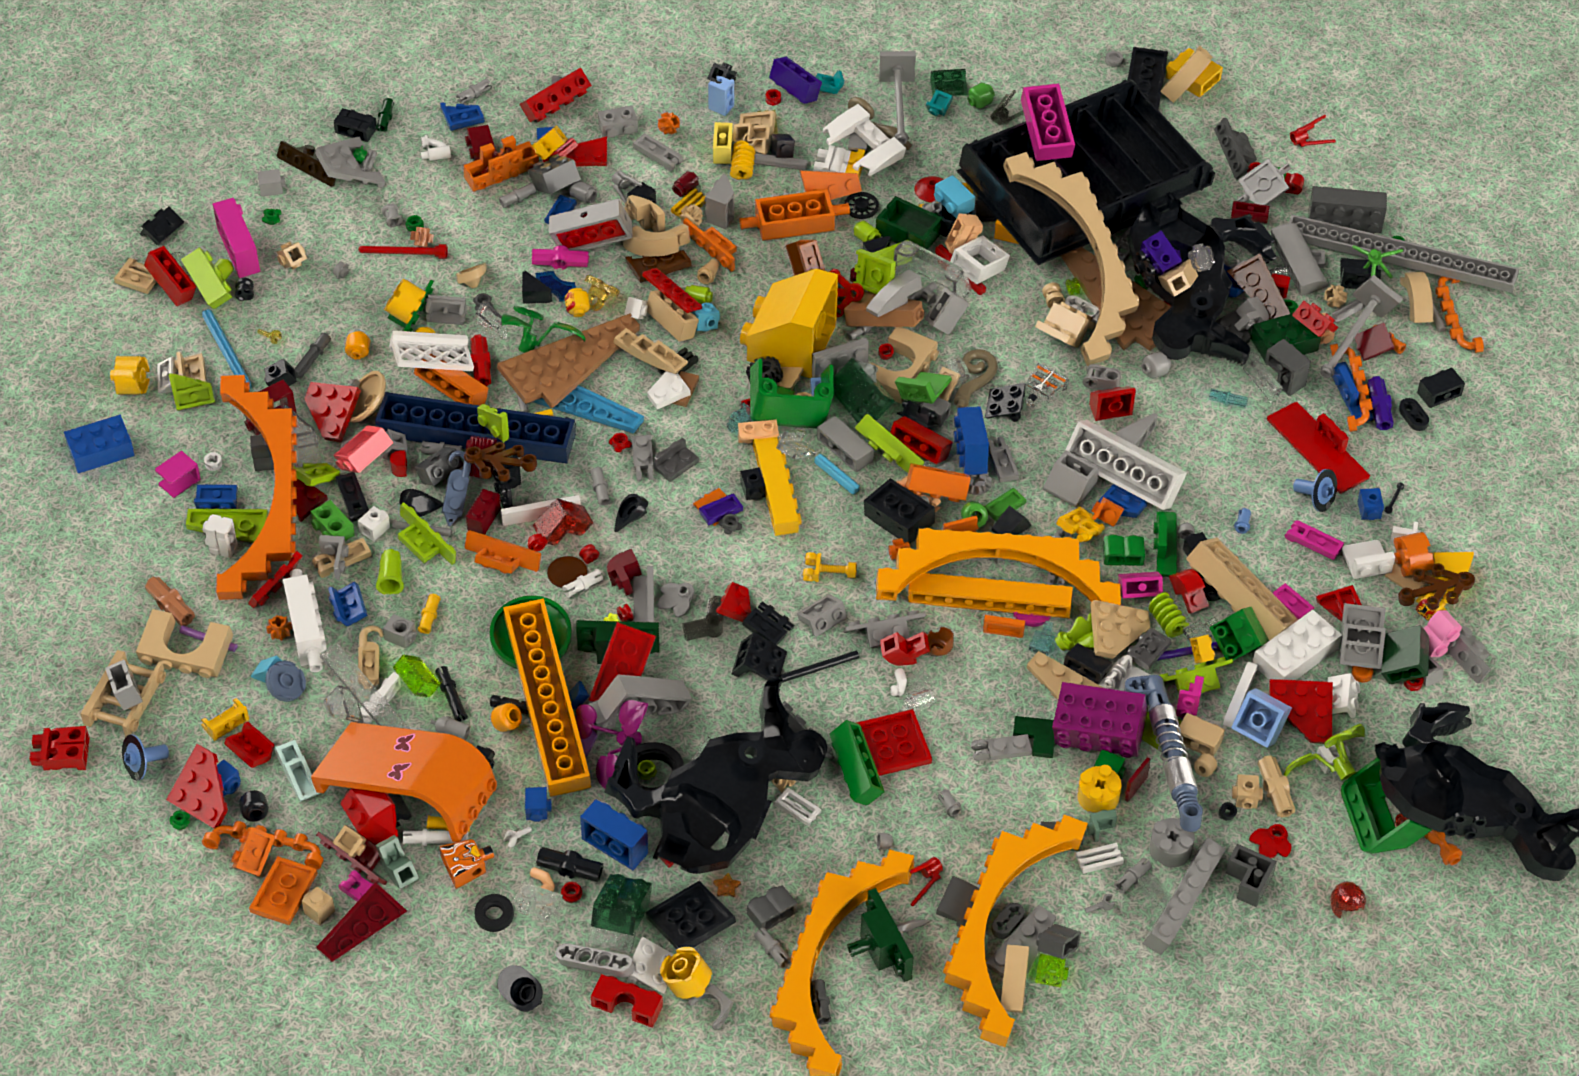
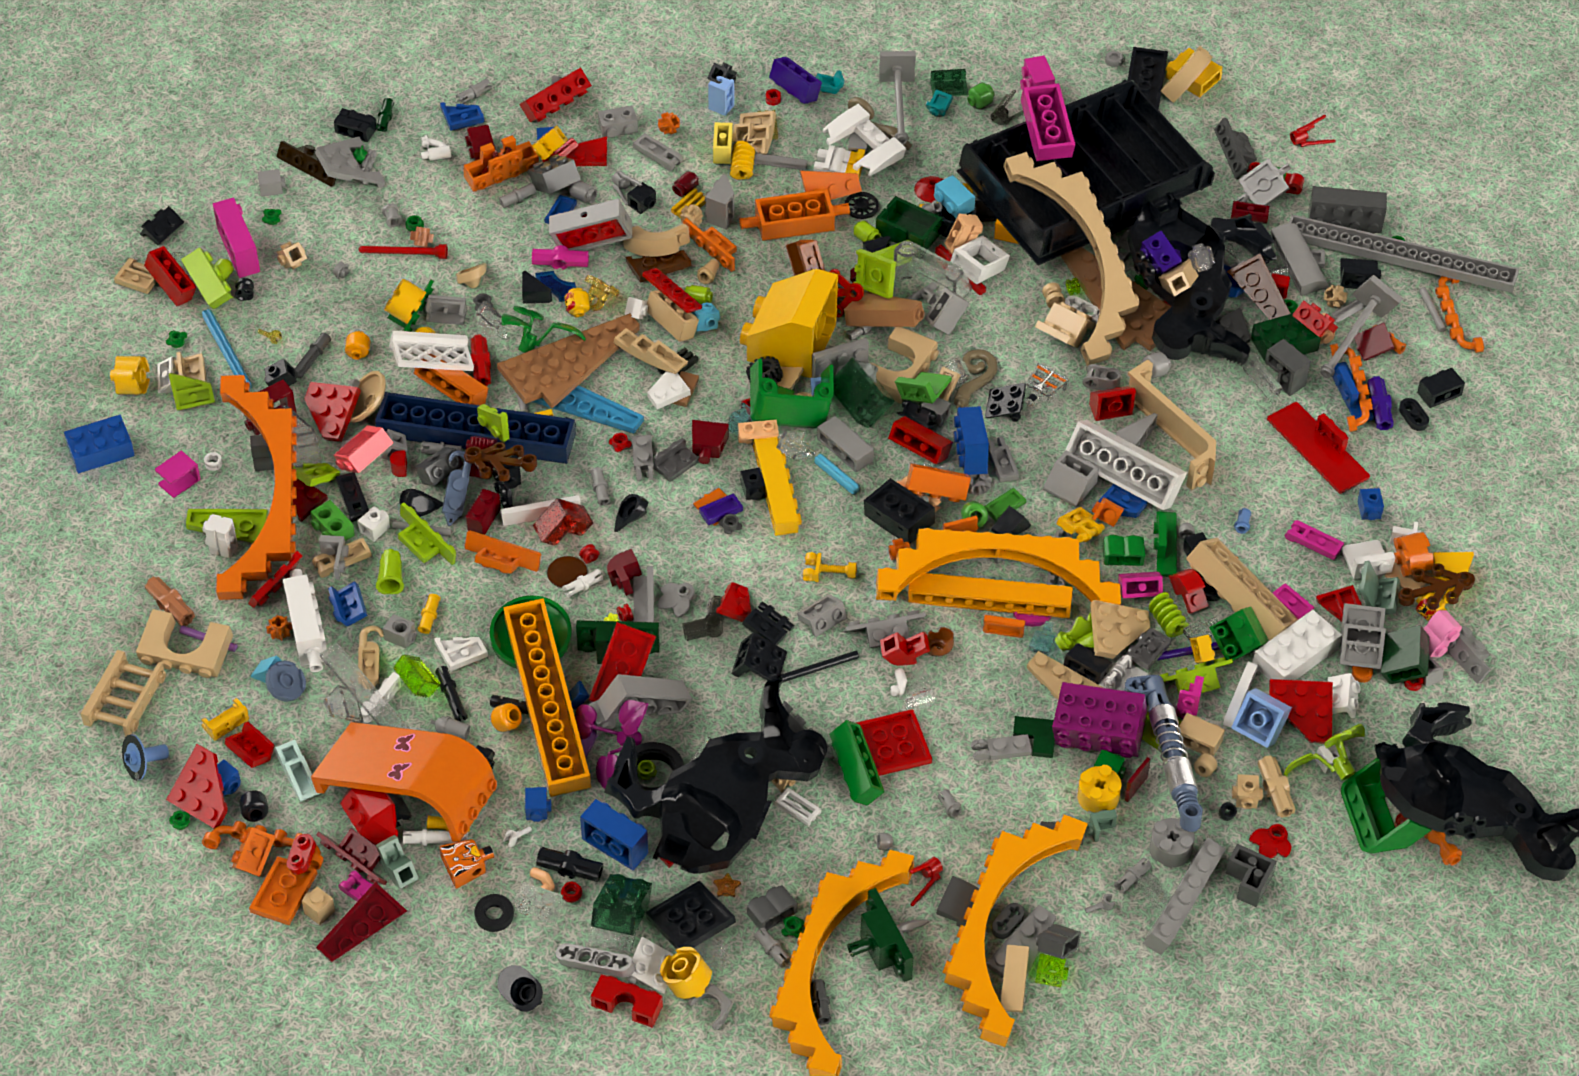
(61, 748): red hips -> none
(123, 684): light grey piece -> none
(176, 339): none -> green plate
(216, 497): blue bracket -> none
(303, 851): none -> red plate
(350, 841): tan bracket -> none
(461, 651): none -> white wing
(537, 542): red plate -> none
(646, 213): tan slope -> none
(708, 439): none -> dark red torso
(782, 145): black brick -> none
(792, 921): none -> green plate
(883, 440): lime bracket -> none
(885, 348): red hinge -> none
(895, 293): light grey slope -> none
(1036, 72): none -> dark pink brick
(1096, 855): white tile -> none
(1176, 425): none -> tan panel
(1228, 398): clear light blue axle -> none
(1251, 312): light grey brick -> none
(1322, 489): piece -> none
(1347, 897): clear red hair -> none
(1375, 259): bright green plant -> none
(1379, 592): none -> sand green bracket
(1388, 509): black hinge -> none
(1419, 296): tan arch -> none

